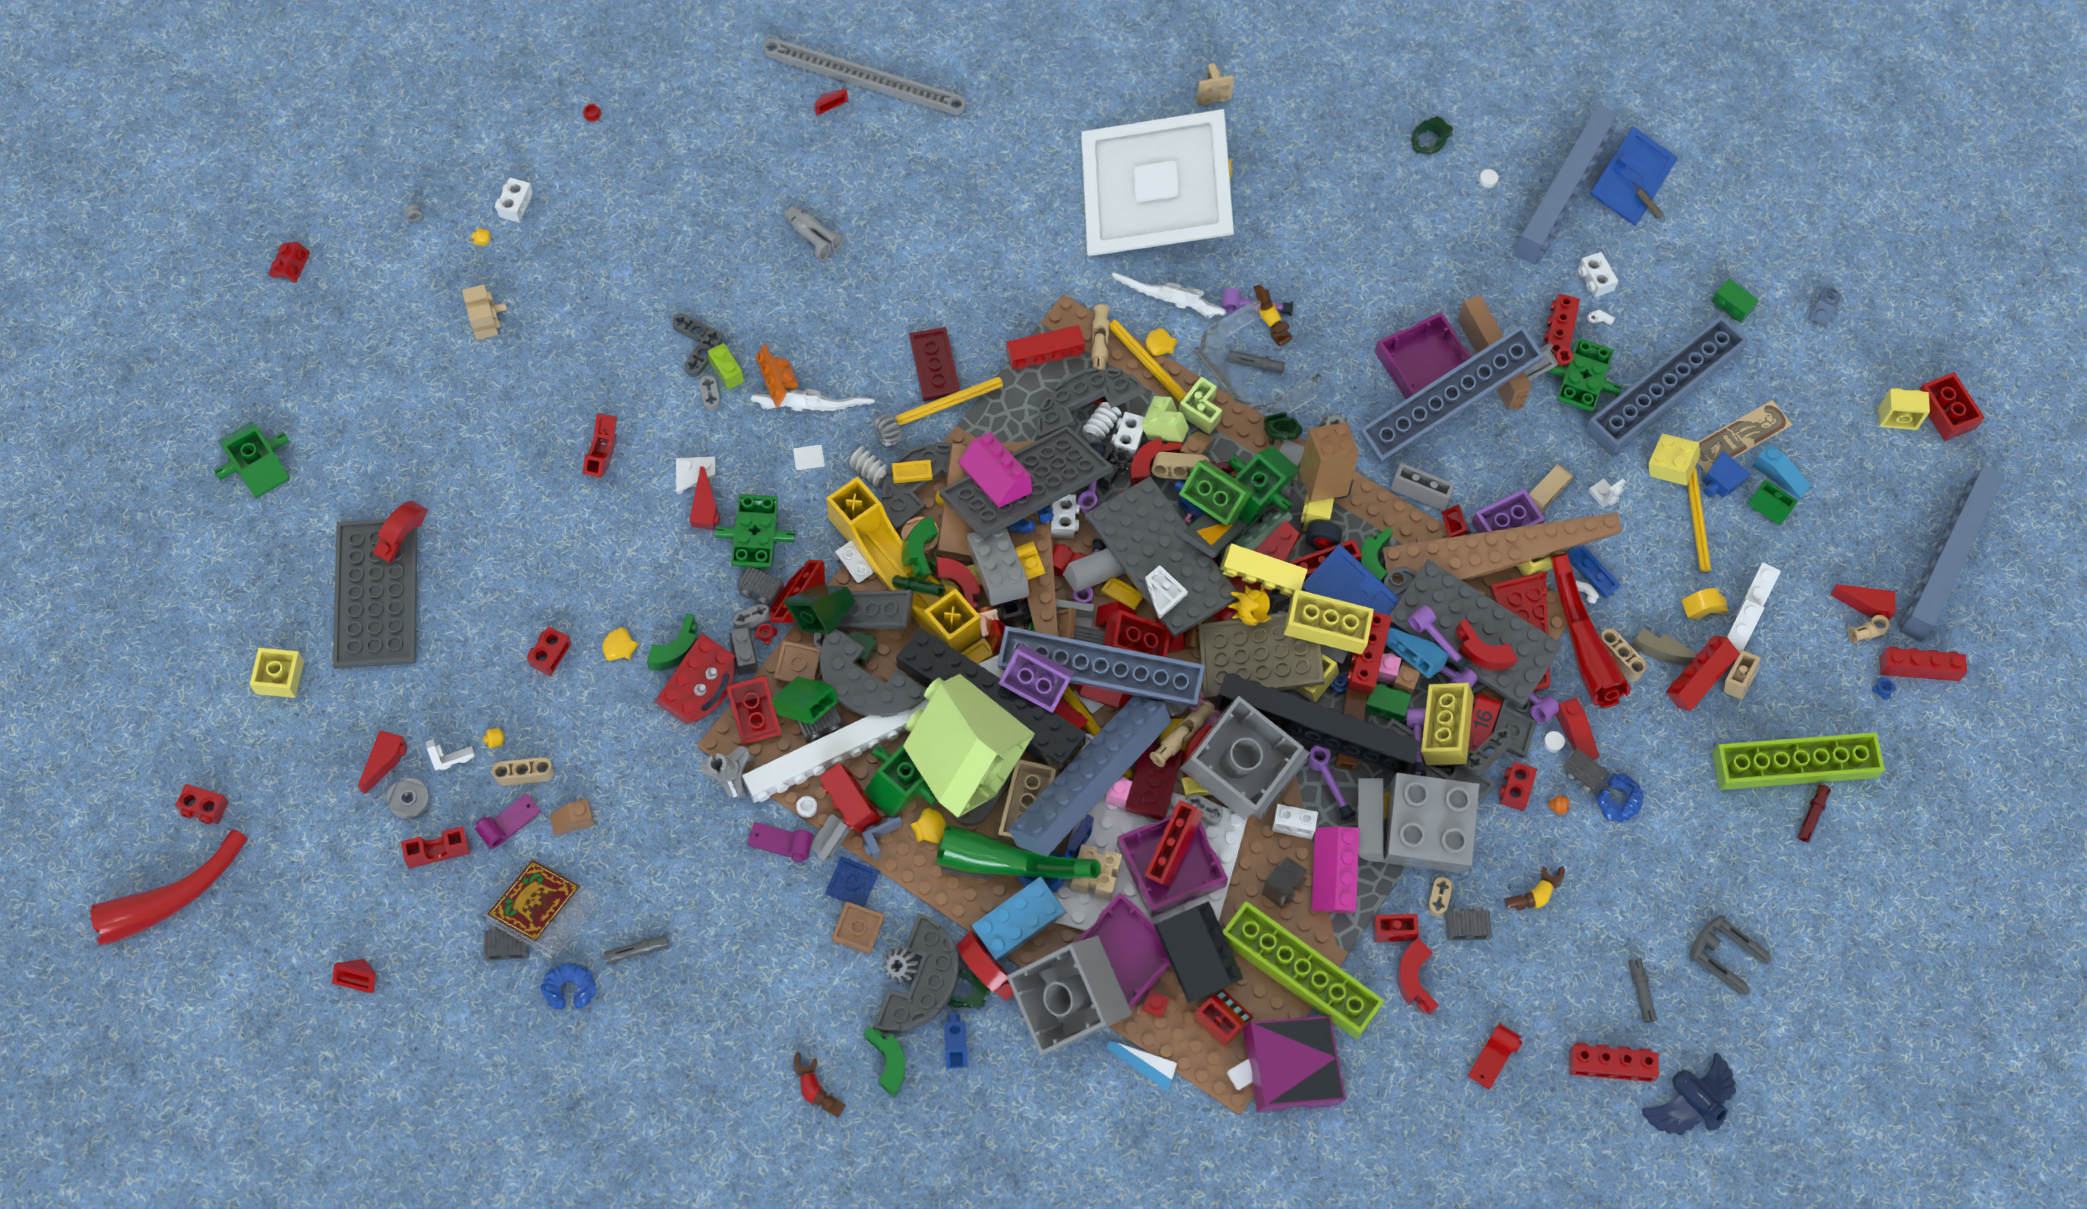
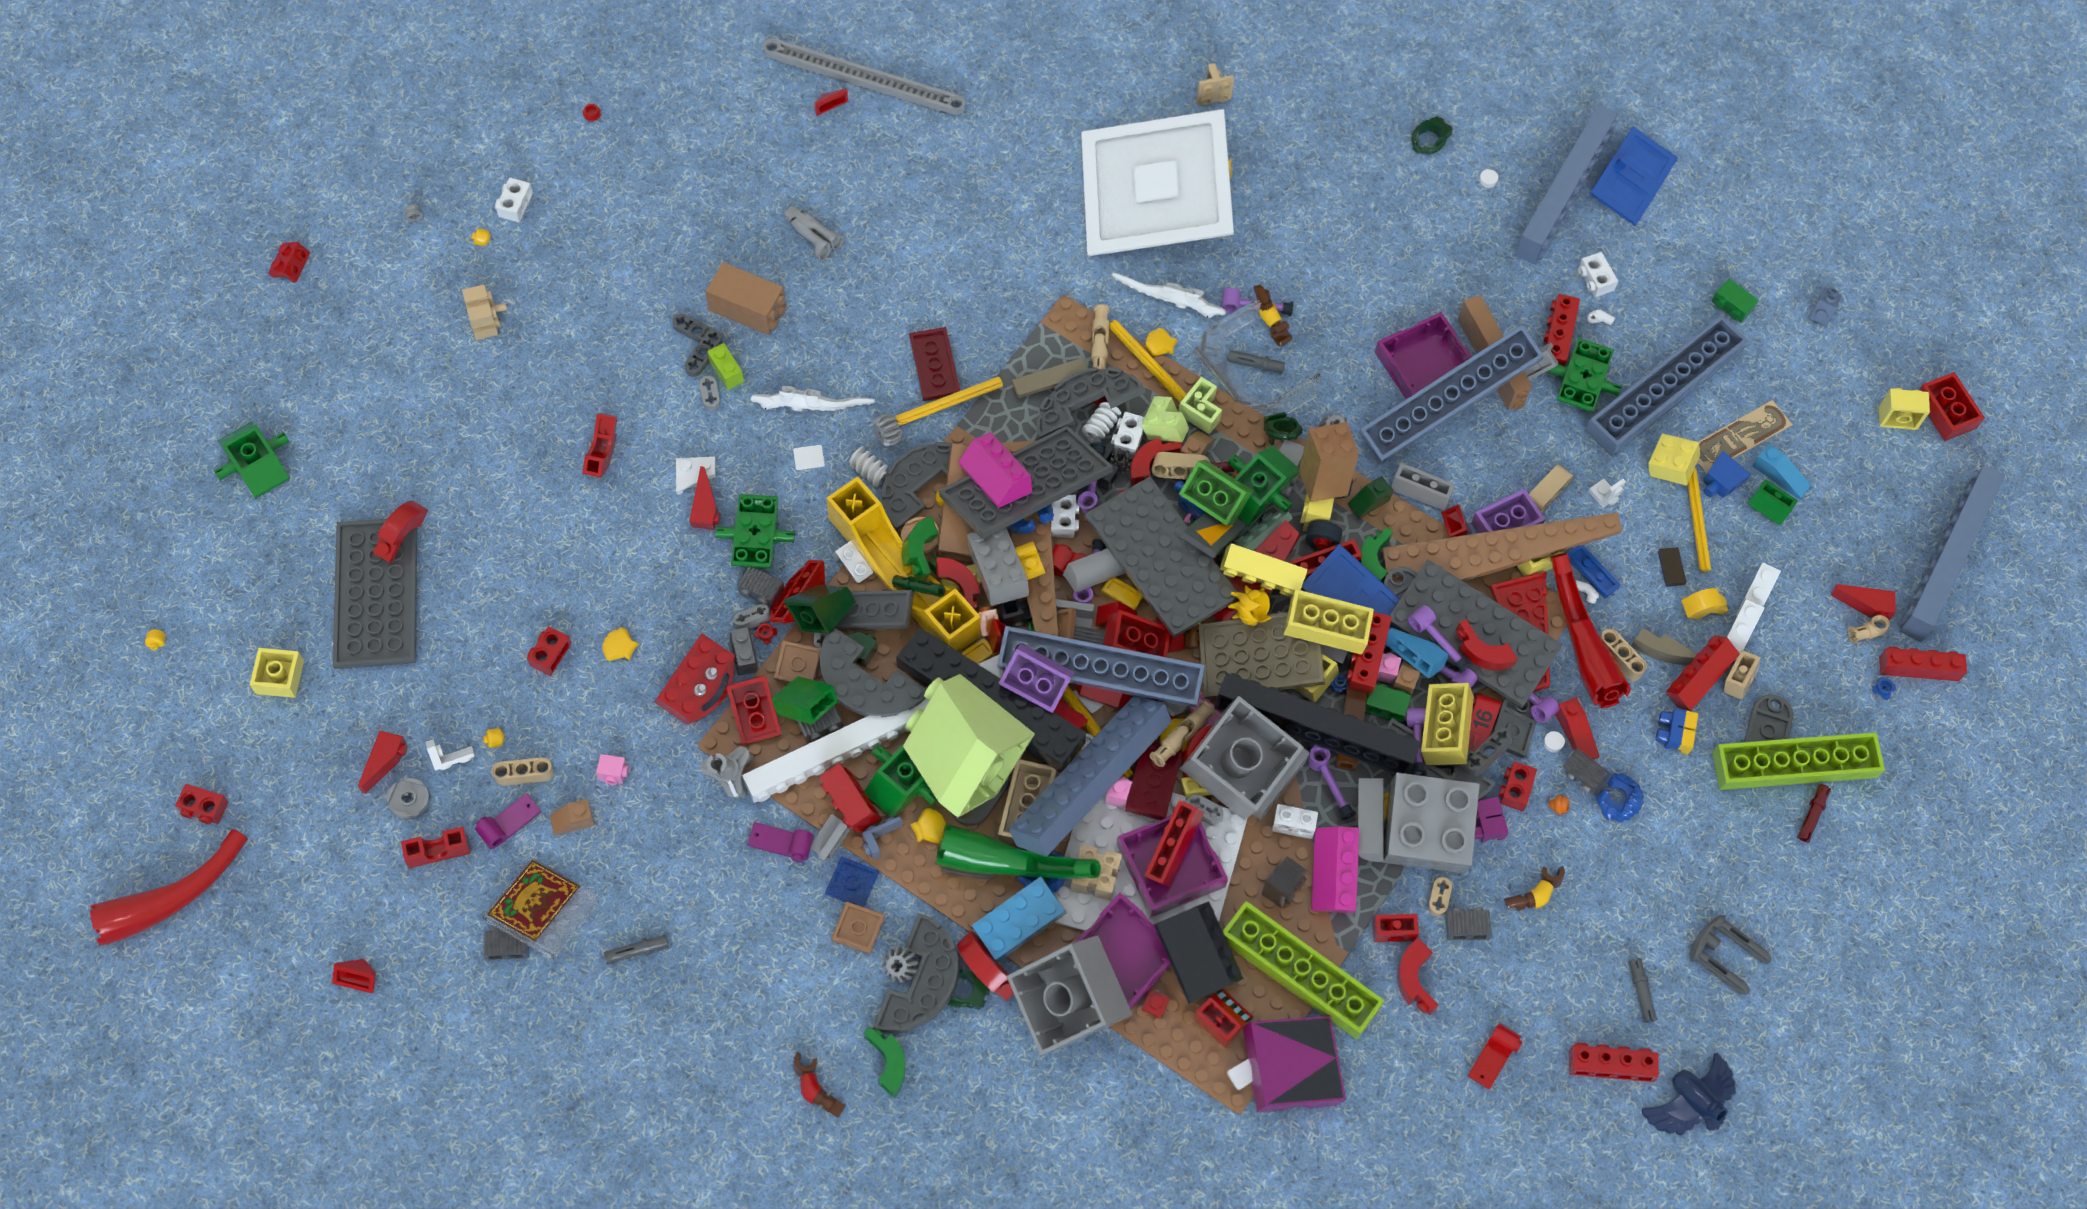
(155, 638): none -> yellow piece
(568, 973): blue piece -> none
(612, 769): none -> bright pink brick
(671, 655): green arch -> none
(746, 298): none -> medium nougat brick
(777, 374): orange bracket -> none
(806, 806): white tile -> none
(912, 471): yellow tile -> none
(955, 1042): blue torso -> none
(1045, 347): red brick -> none
(1046, 378): none -> dark tan tile
(1080, 837): clear blue tile -> none
(1152, 1066): dark azure sticker -> none
(1164, 590): white wing -> none
(1371, 497): none -> dark green slope
(1489, 820): none -> magenta hips
(1568, 356): red bush -> none
(1649, 203): dark tan piece -> none
(1672, 567): none -> dark brown tile
(1680, 730): none -> blue hips
(1767, 722): none -> dark grey tile

